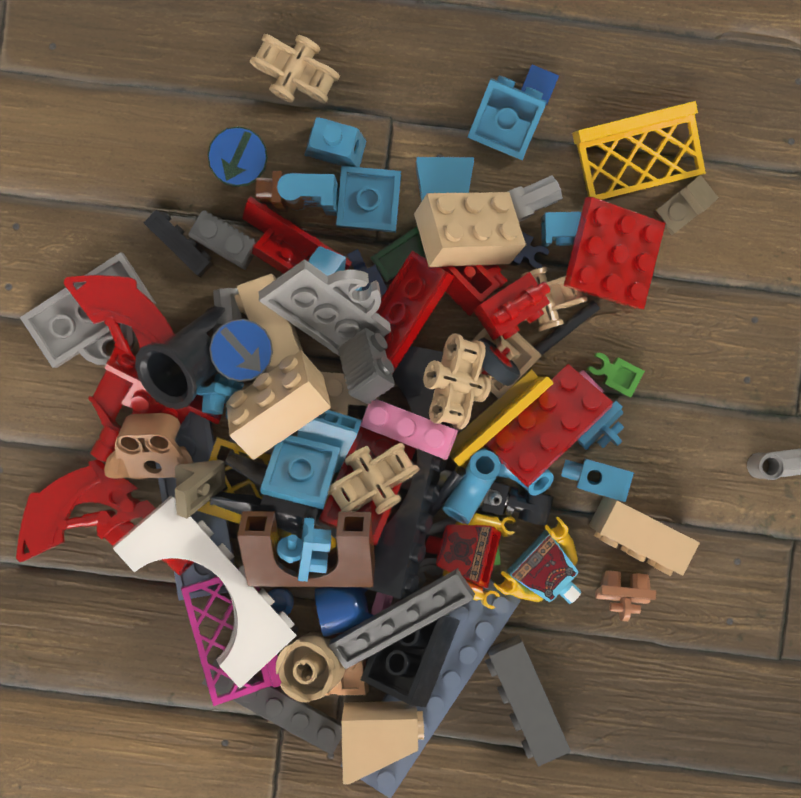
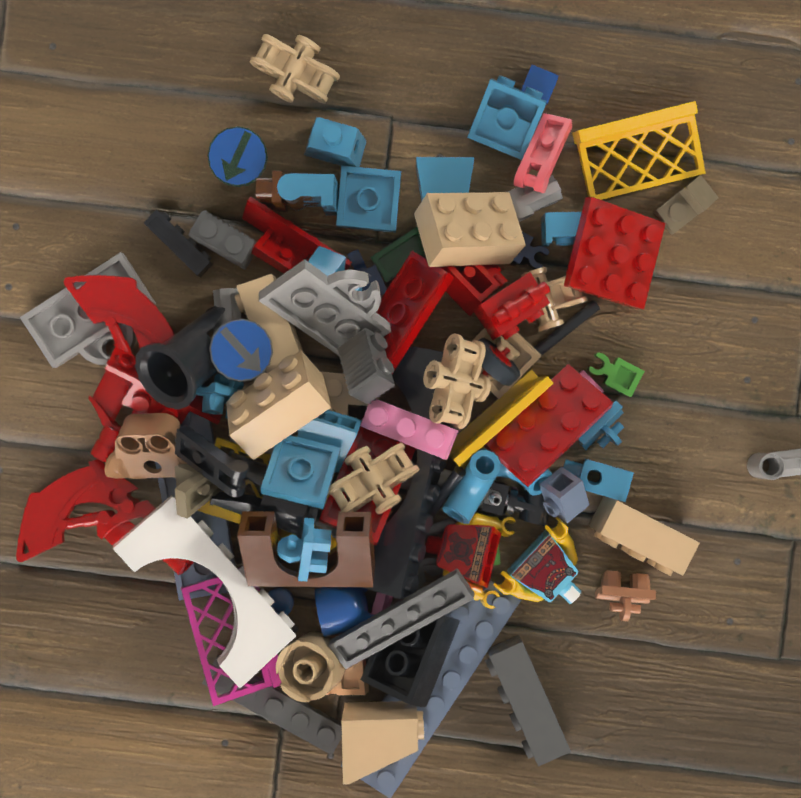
(211, 461): none -> black plate
(543, 152): none -> coral plate
(564, 495): none -> sand blue brick

